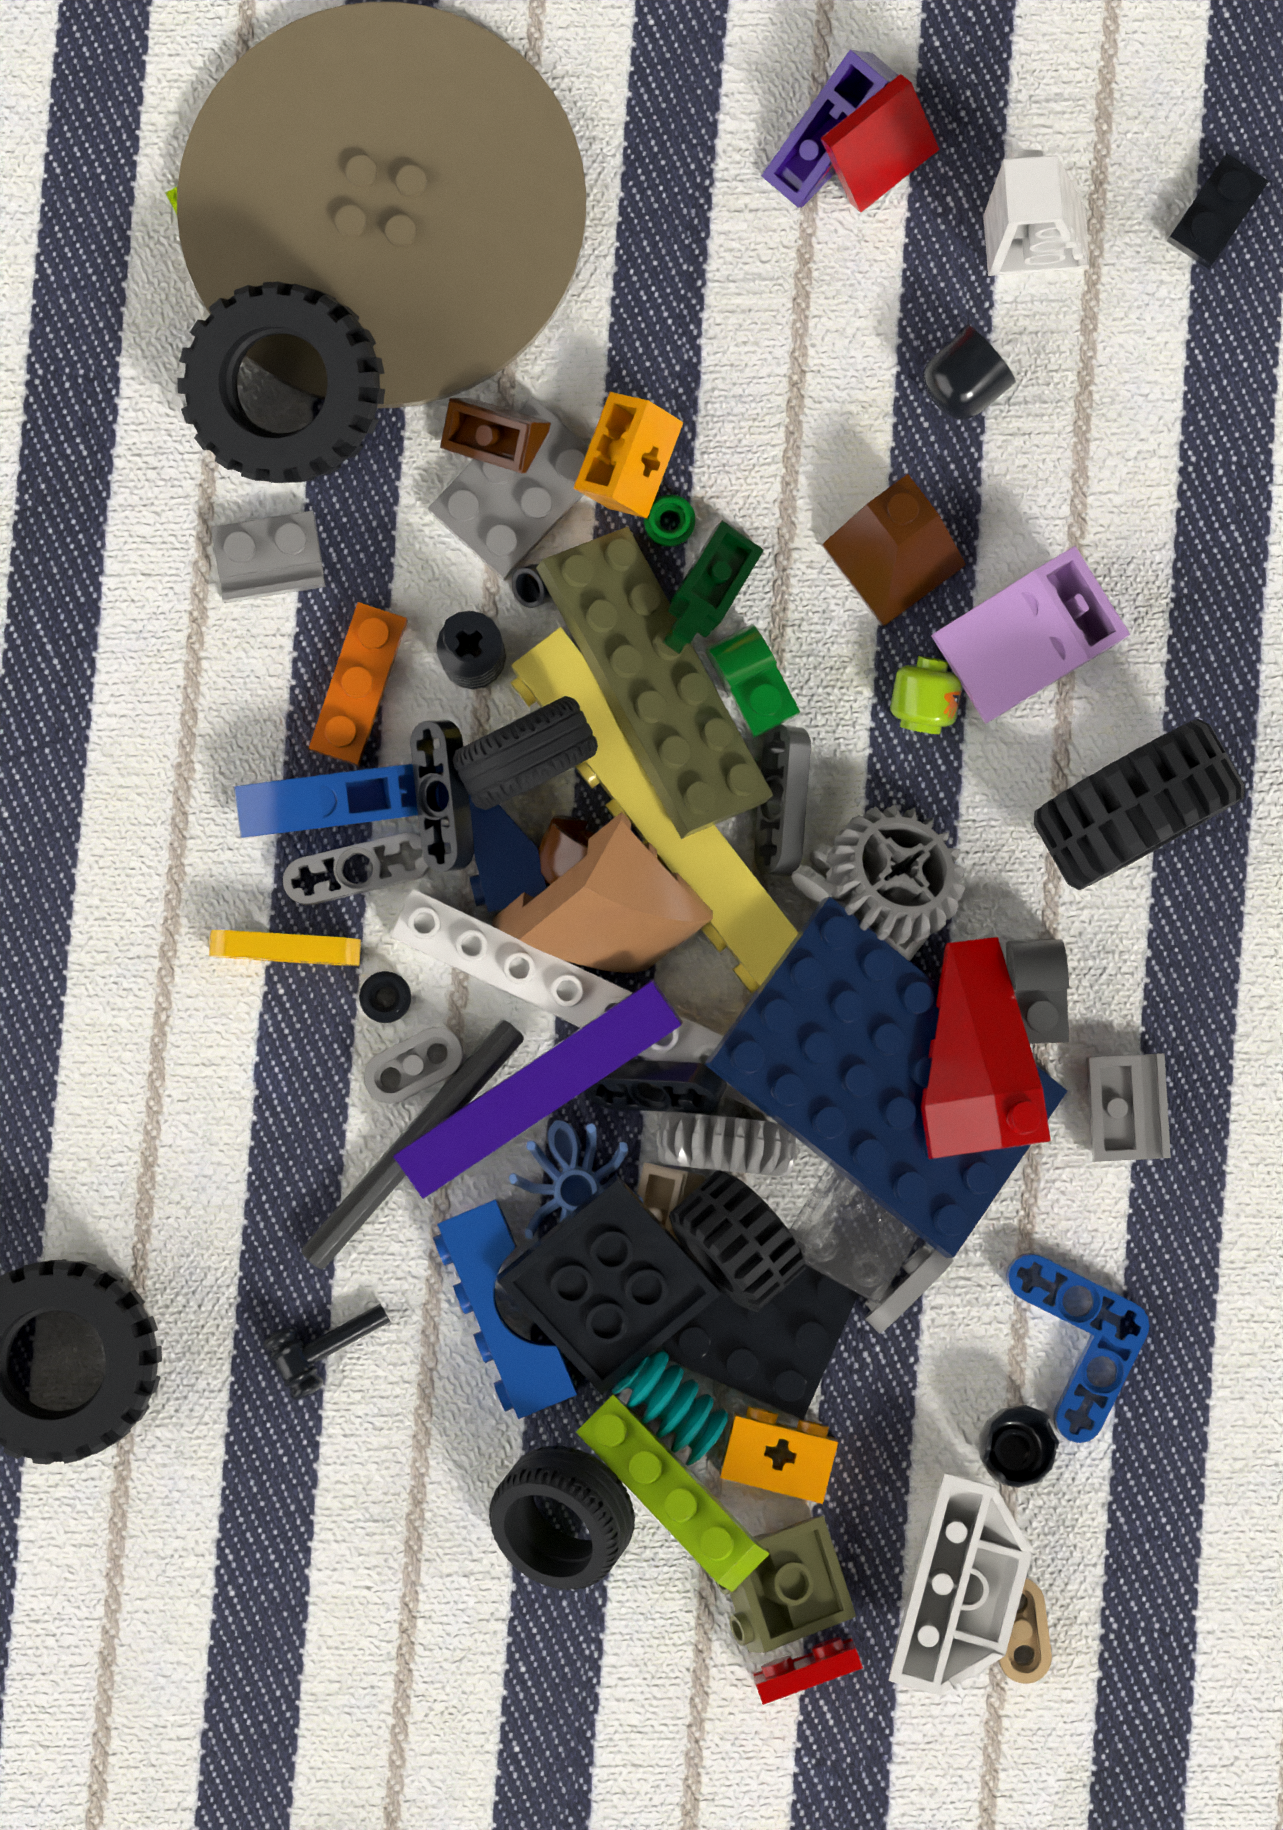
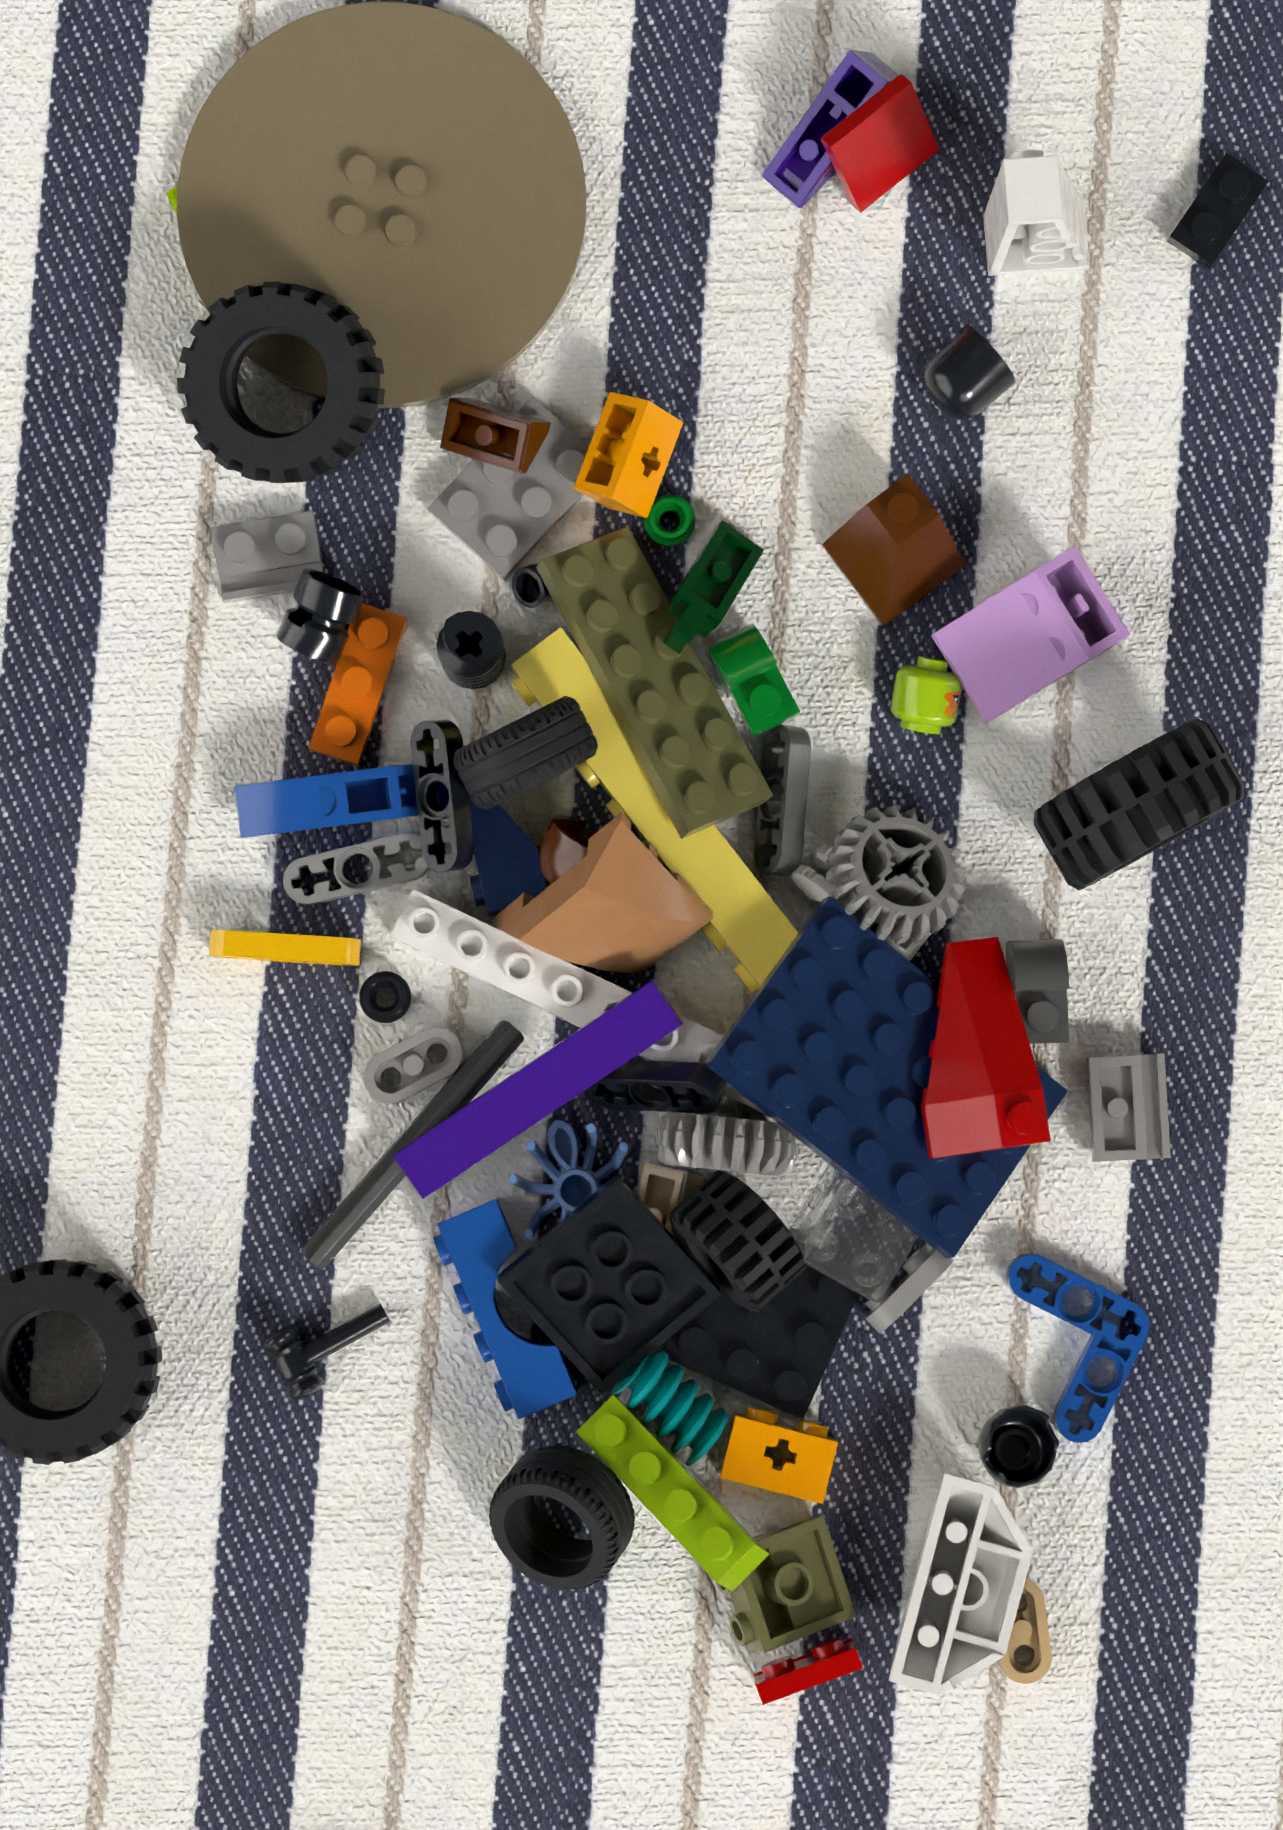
(320, 617): none -> black wheel

